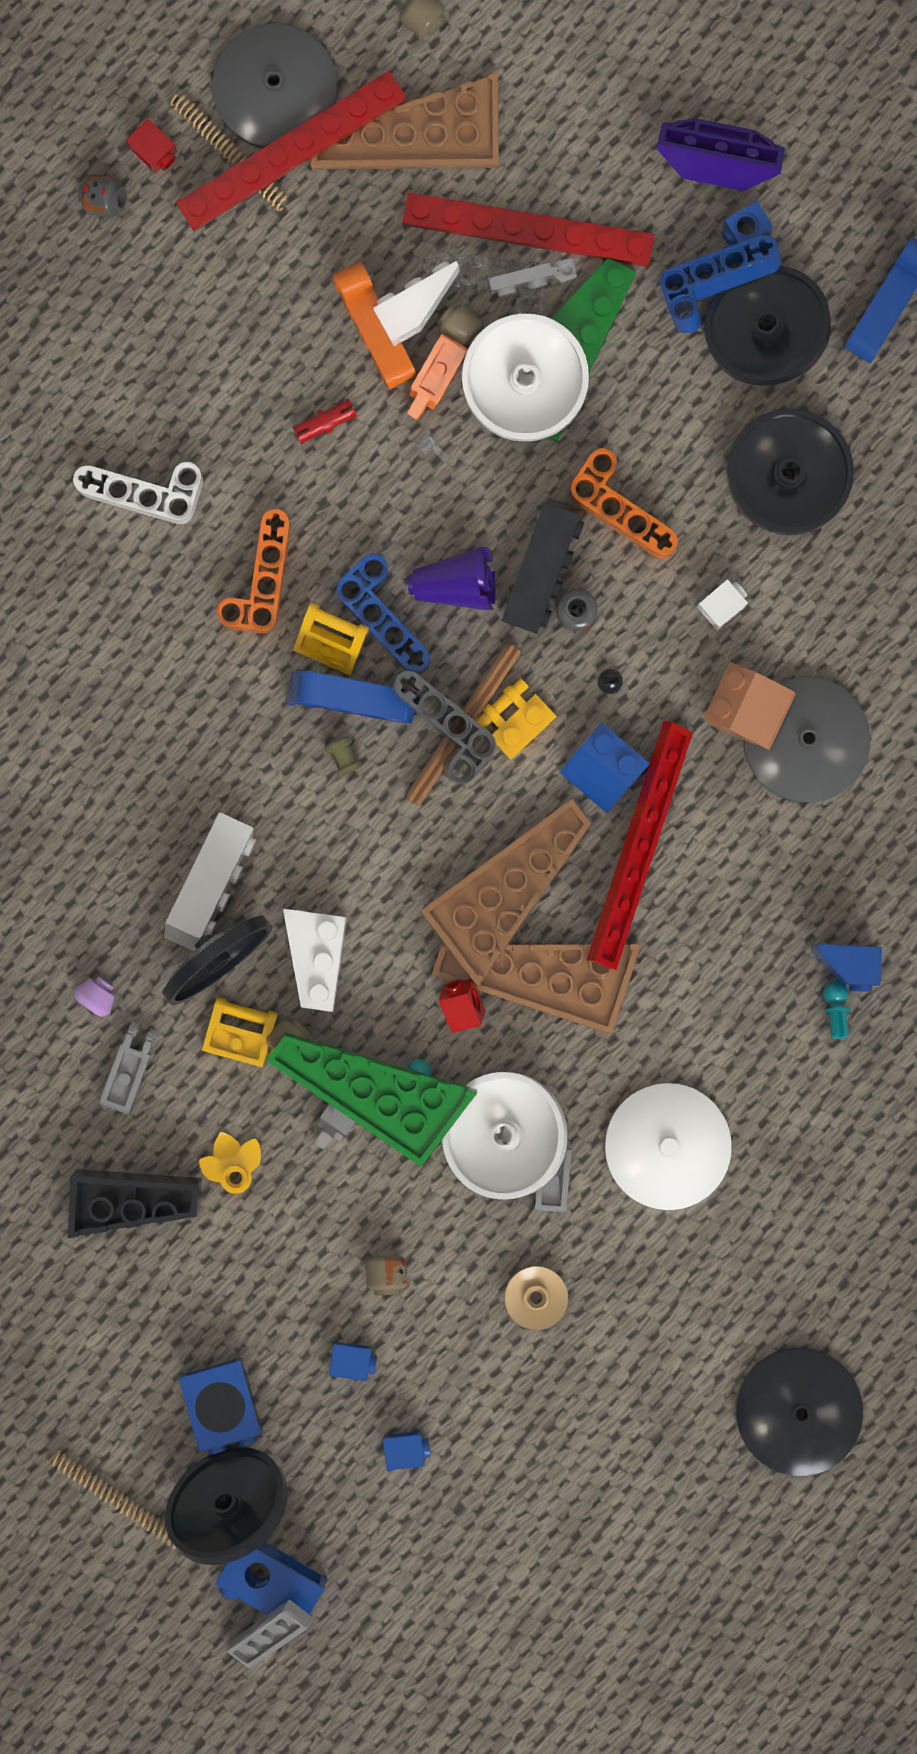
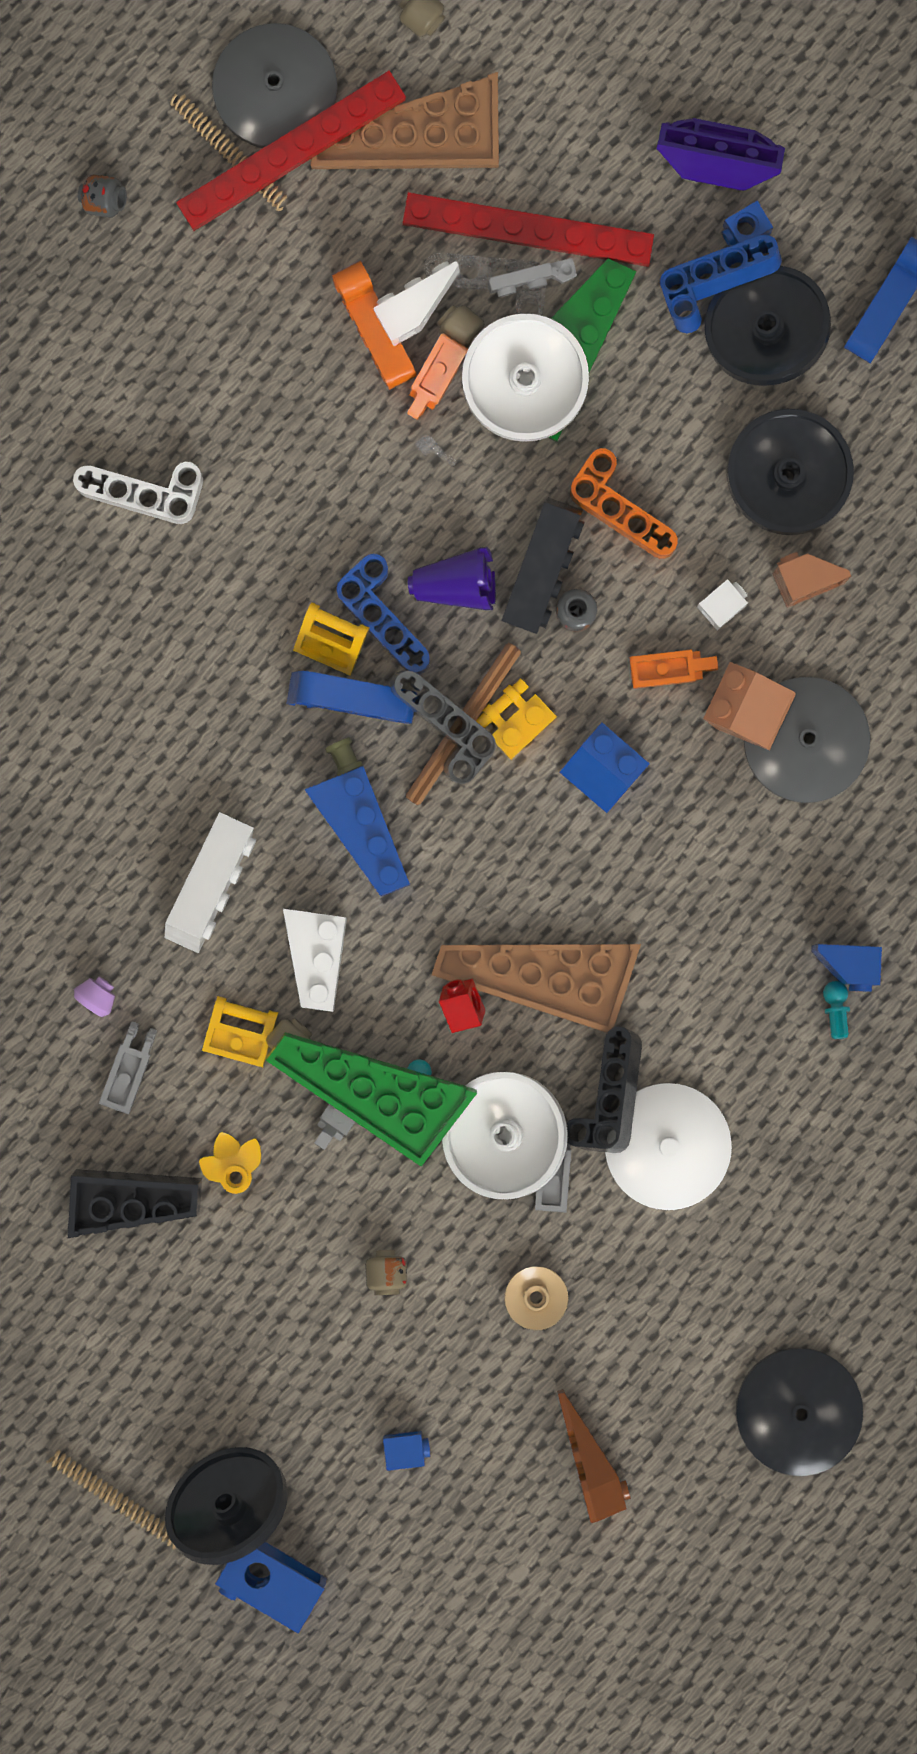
(152, 147): red brick -> none
(215, 958): black dish -> none
(221, 1406): blue brick -> none
(262, 572): orange beam -> none
(269, 1634): light grey tile -> none
(324, 421): red pin -> none
(352, 1361): blue brick -> none
(358, 822): none -> blue wedge
(493, 901): medium nougat wing -> none
(598, 1478): none -> dark orange wedge
(608, 1091): none -> black beam
(610, 688): black hinge -> none
(639, 845): red plate -> none
(670, 668): none -> orange hinge
(807, 577): none -> nougat slope

